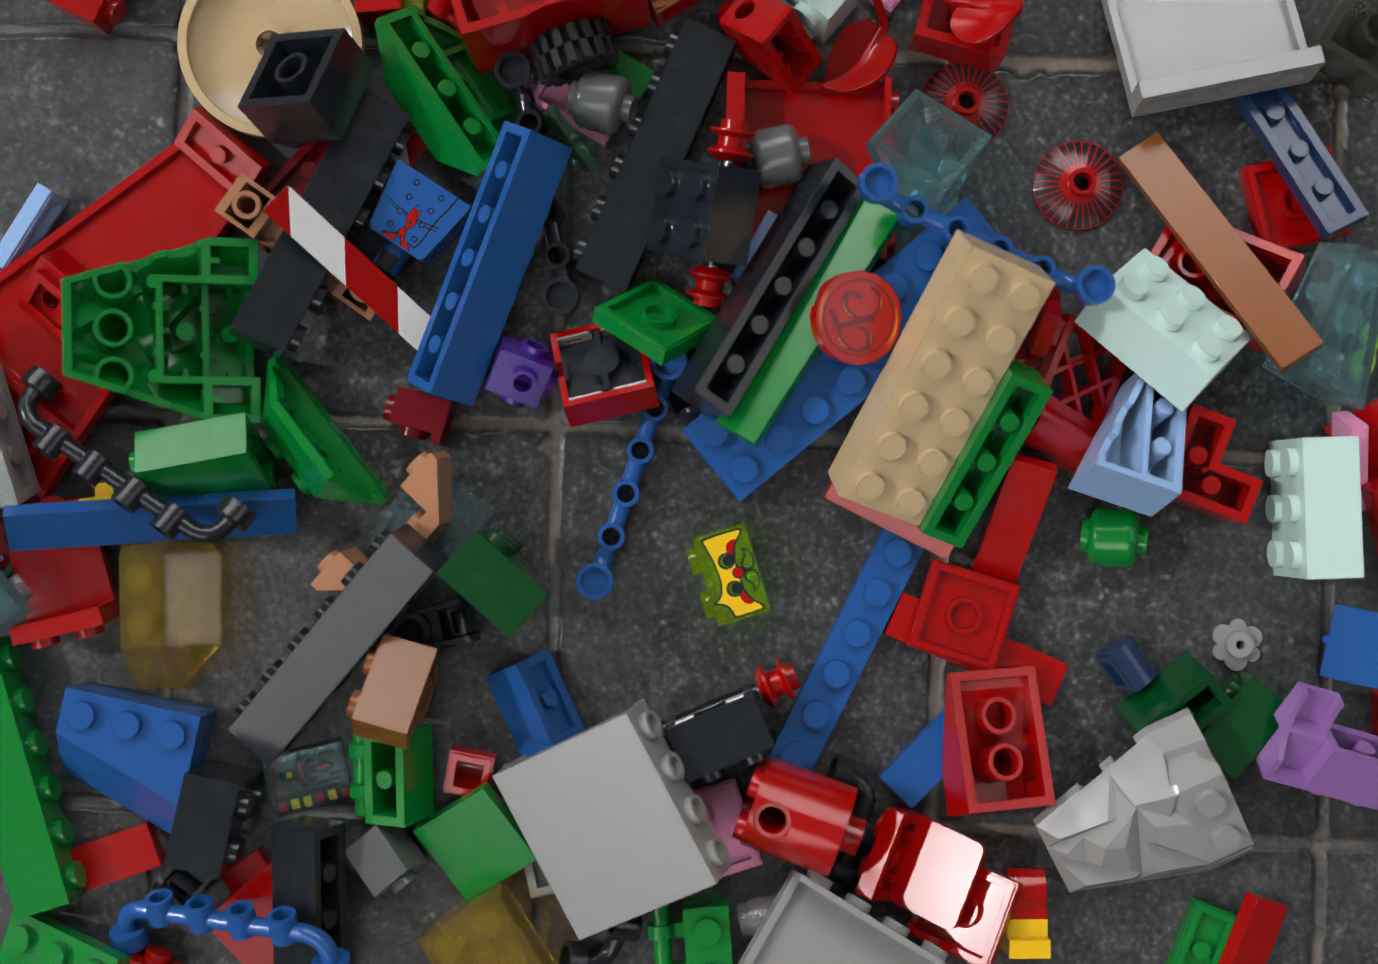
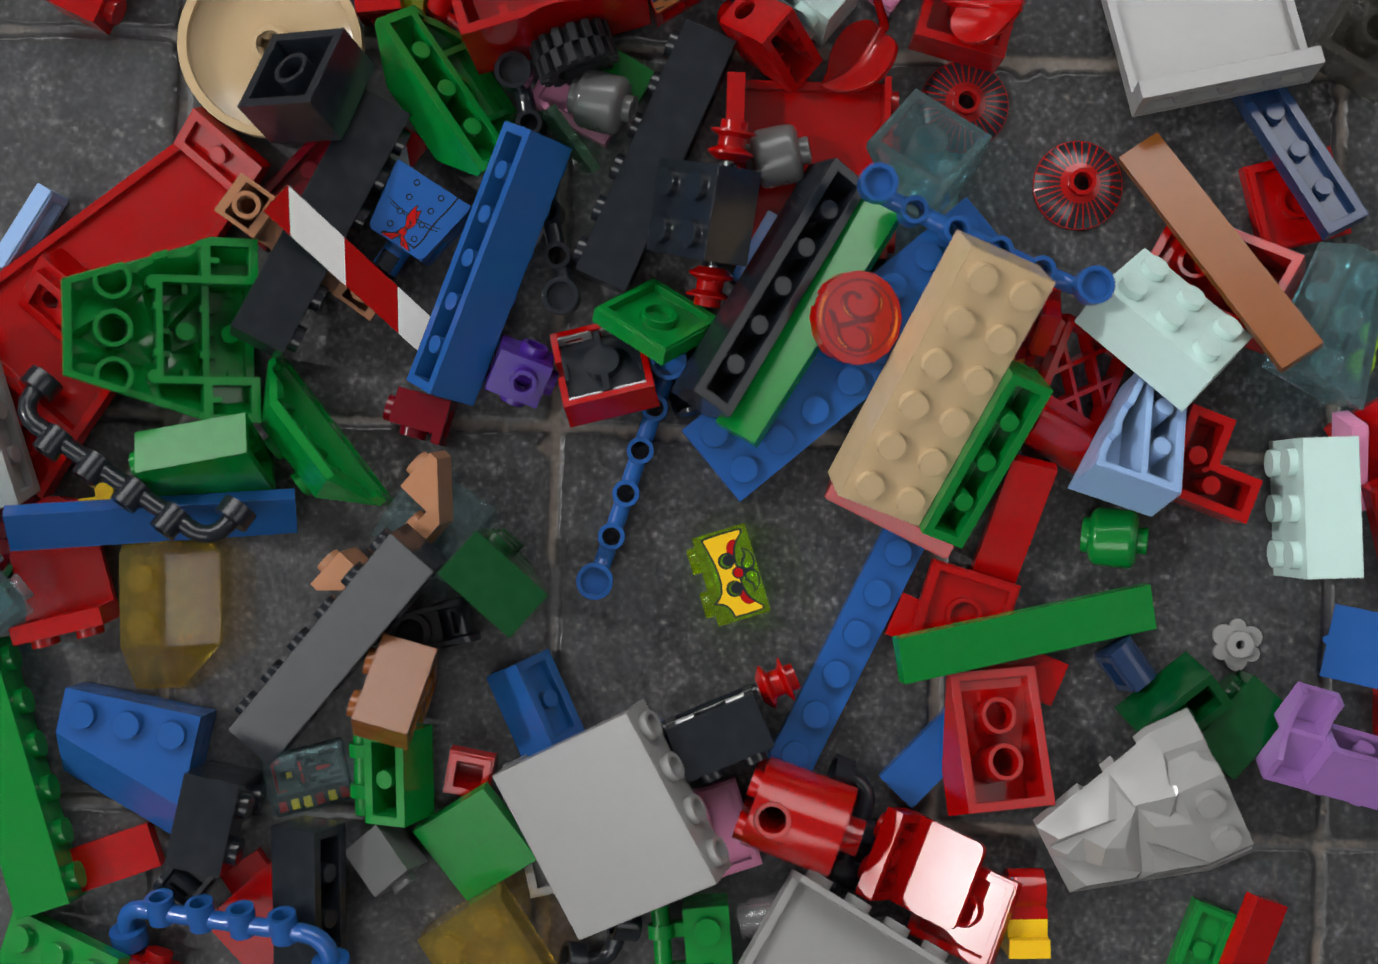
(1023, 633): none -> green tile

